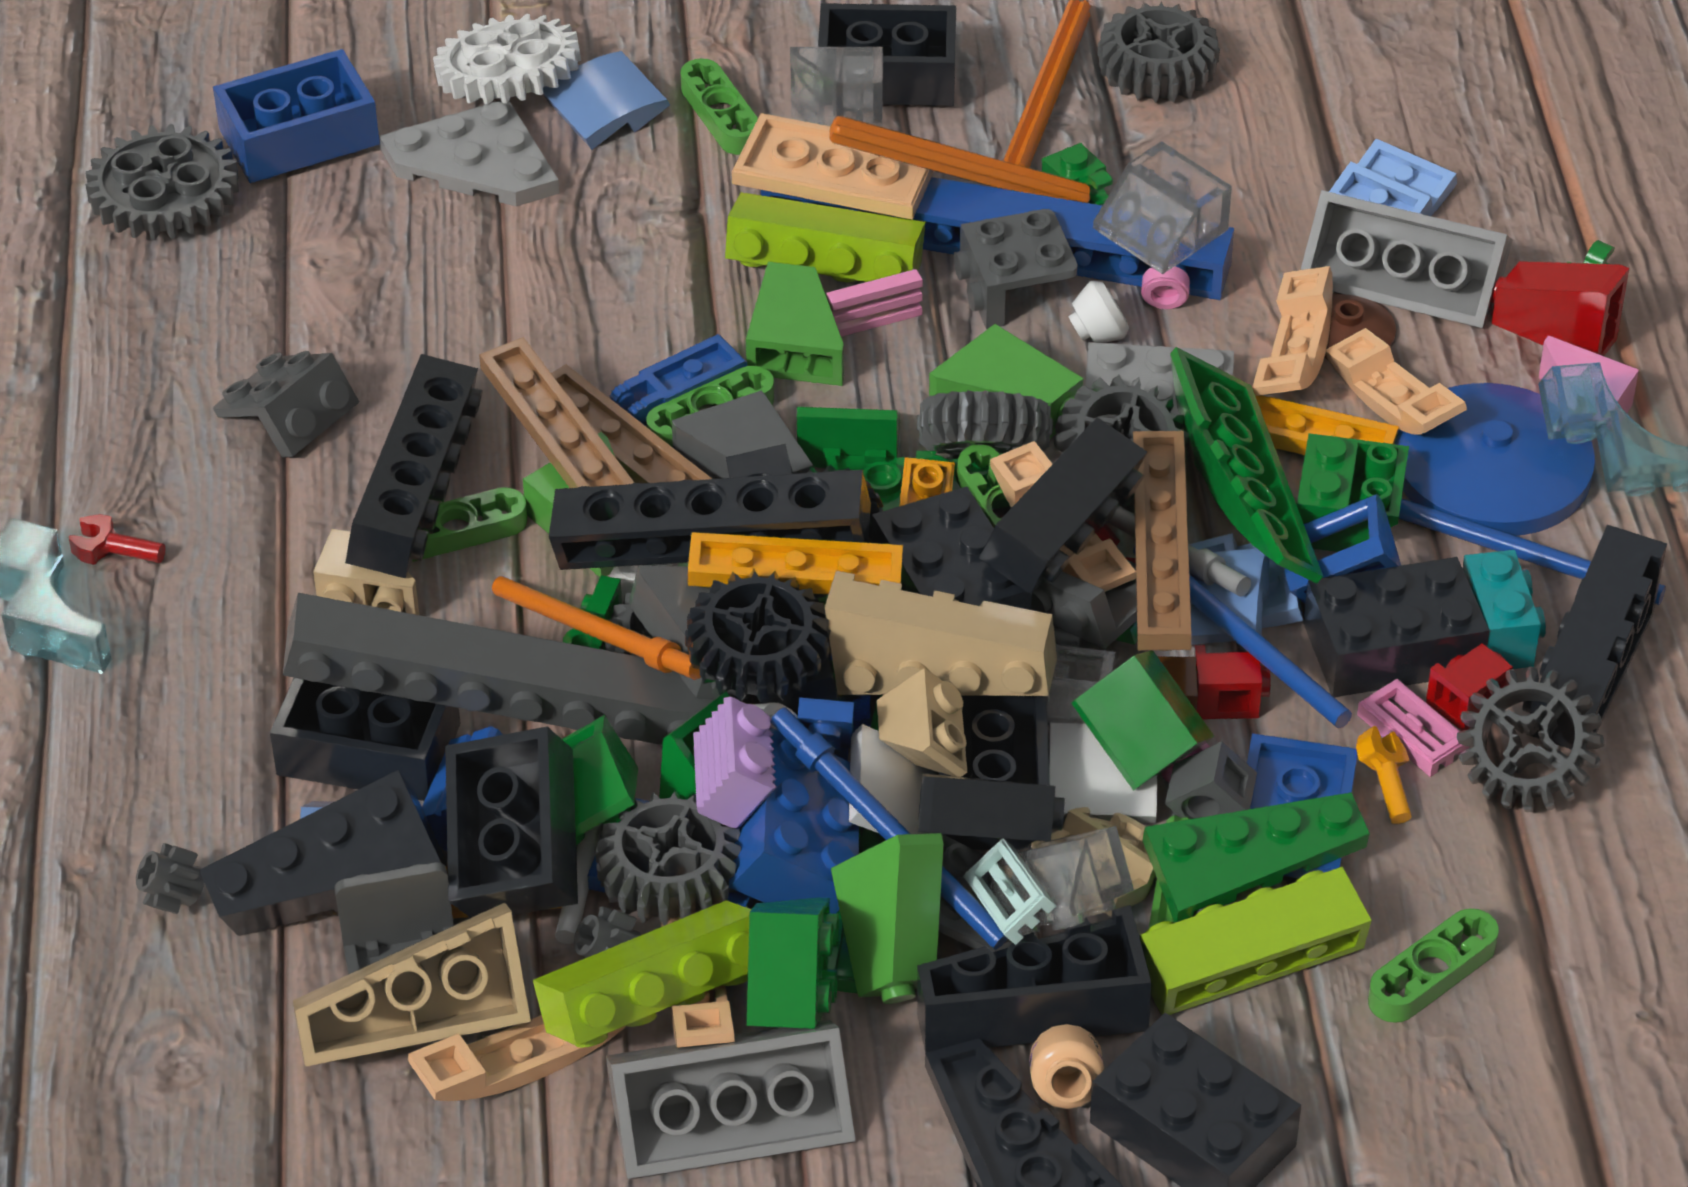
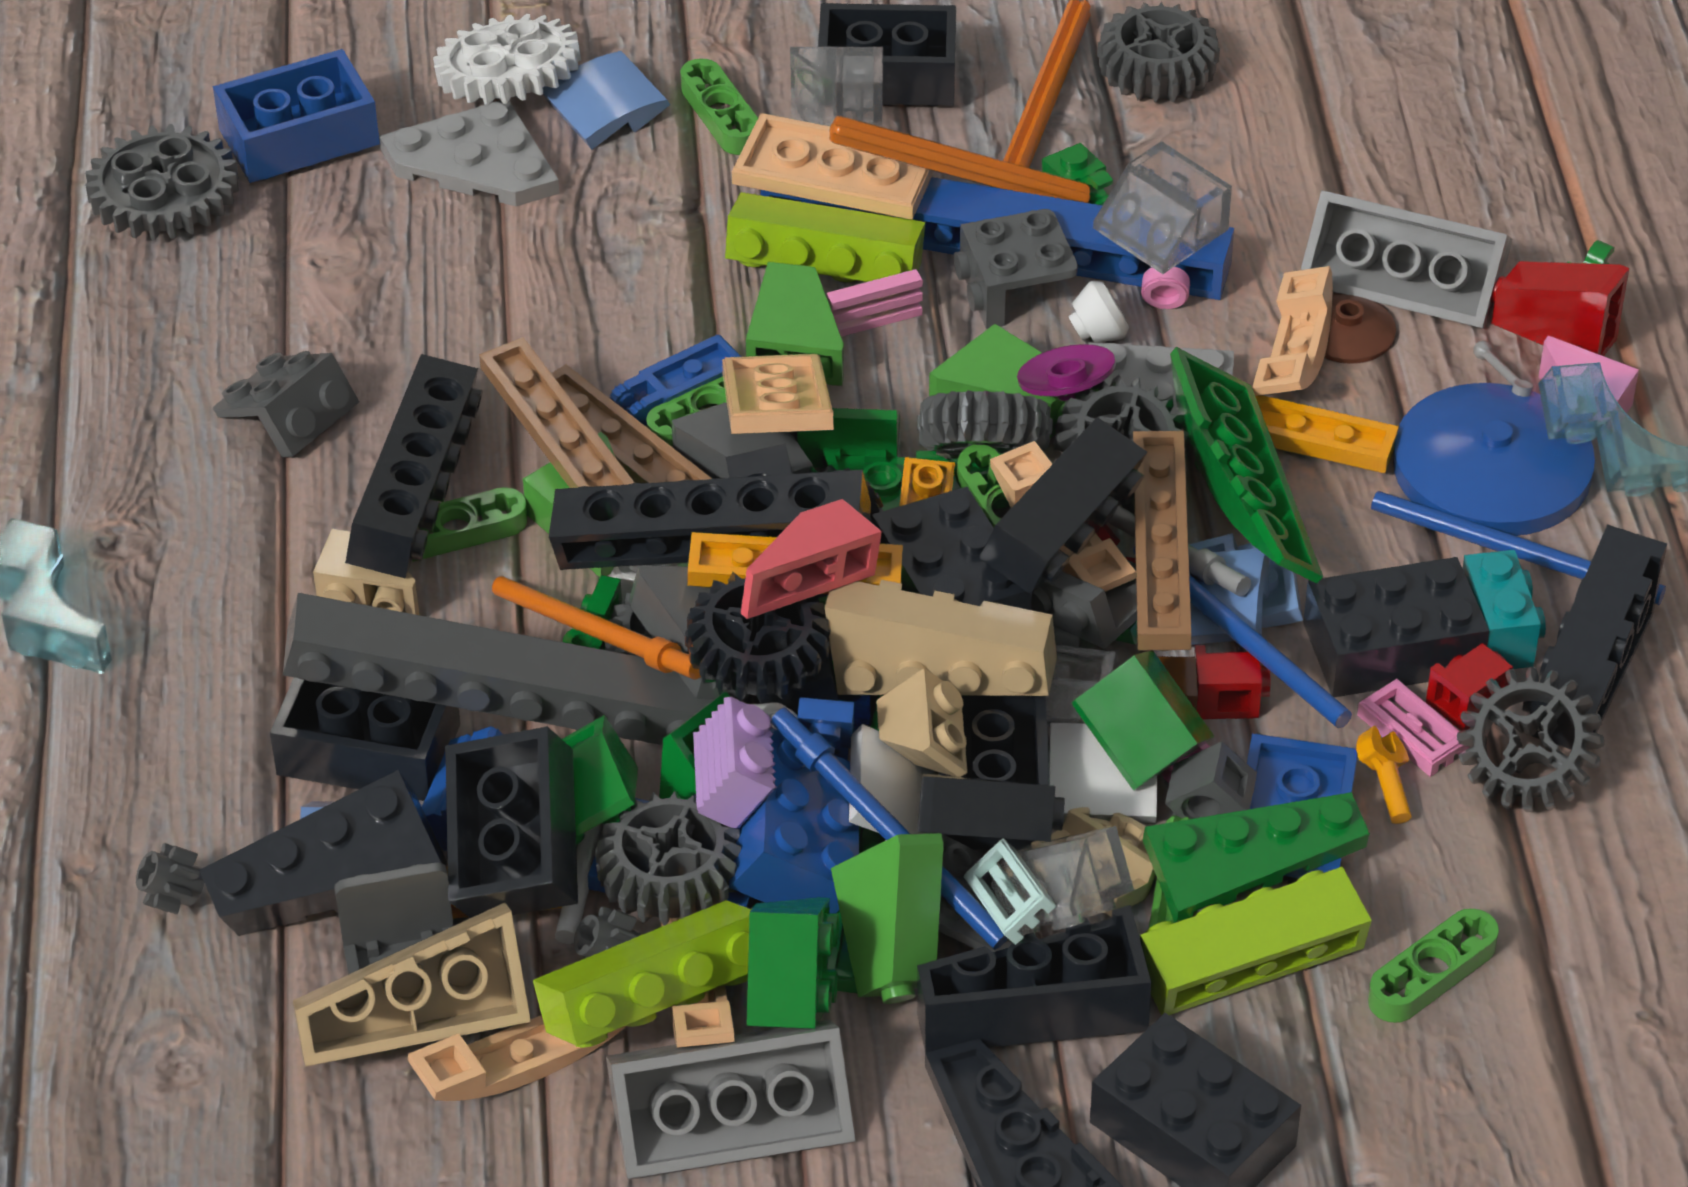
(105, 540): red bar -> none
(776, 394): none -> light nougat tile
(812, 556): none -> coral slope
(1064, 1065): light nougat head -> none
(1066, 371): none -> magenta dish
(1345, 472): green slope -> none
(1372, 554): blue tile -> none
(1389, 389): light nougat slope -> none
(1396, 180): light blue slope -> none
(1520, 387): none -> light grey hinge

